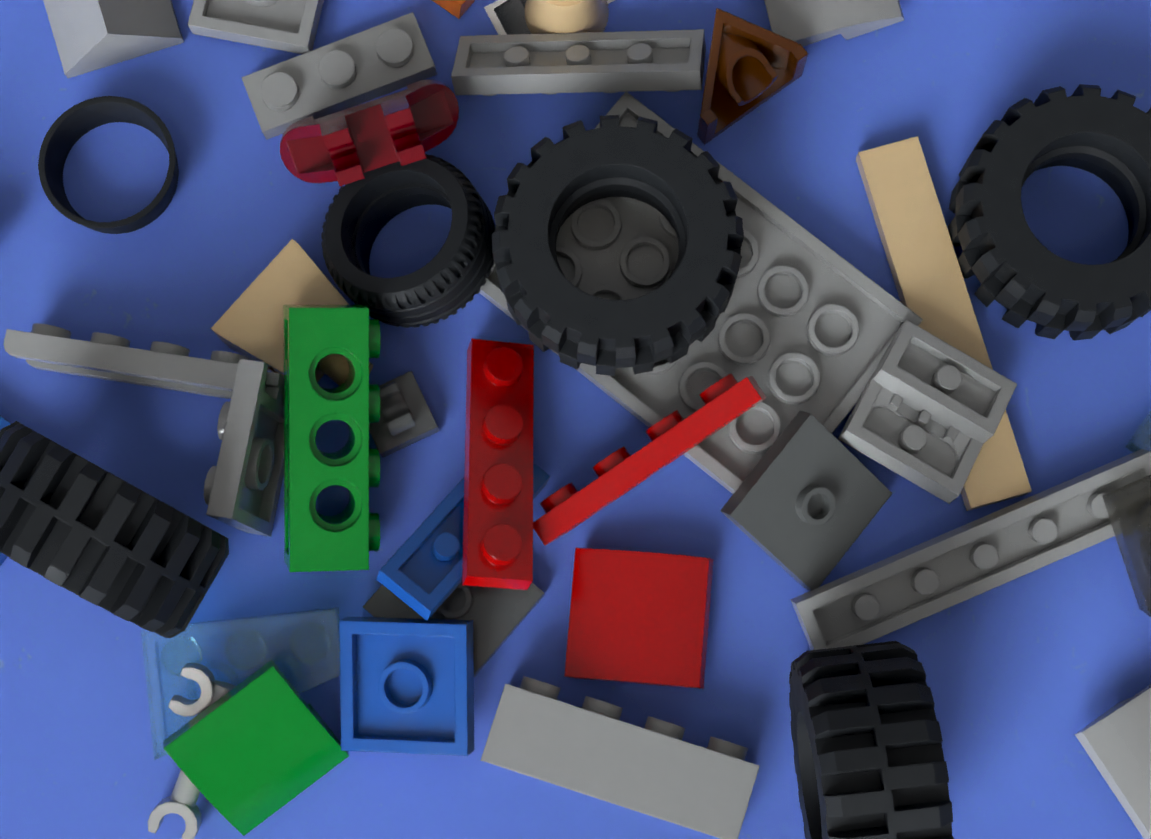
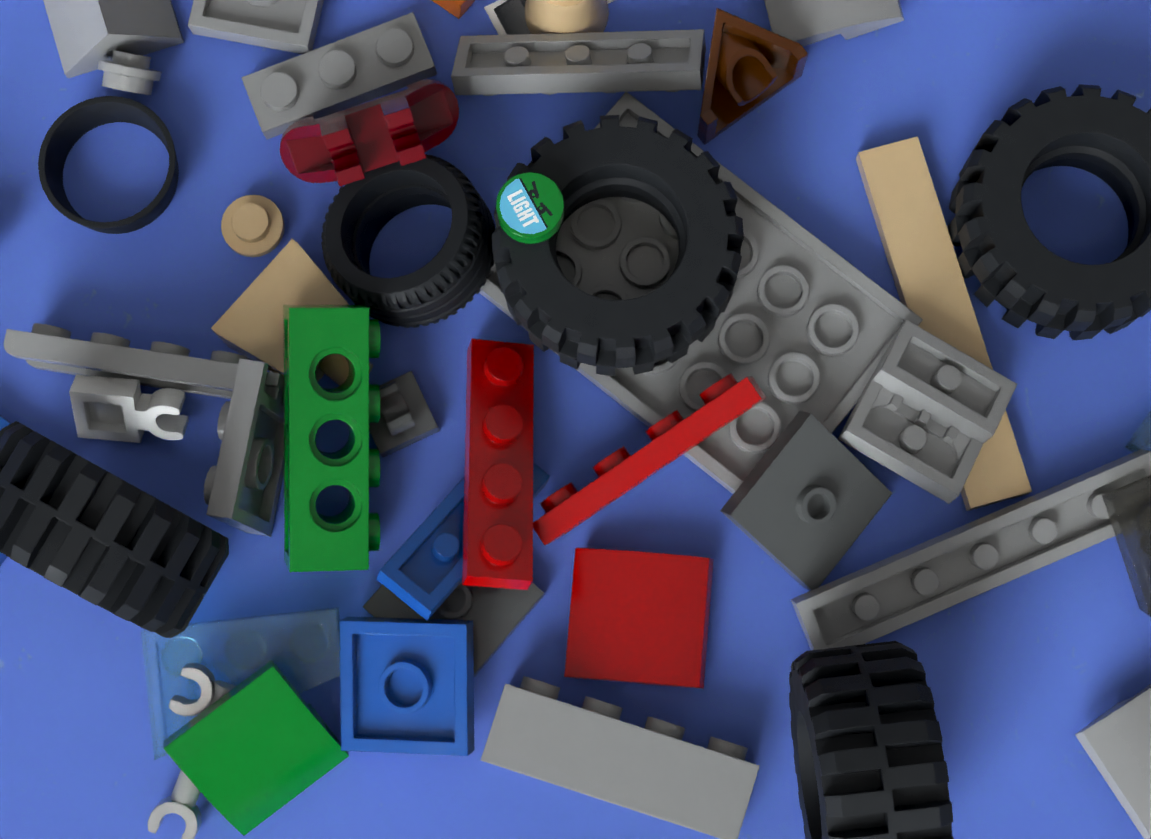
(119, 411): none -> white plate
(129, 73): none -> light grey plate
(252, 225): none -> tan plate
(530, 208): none -> tile

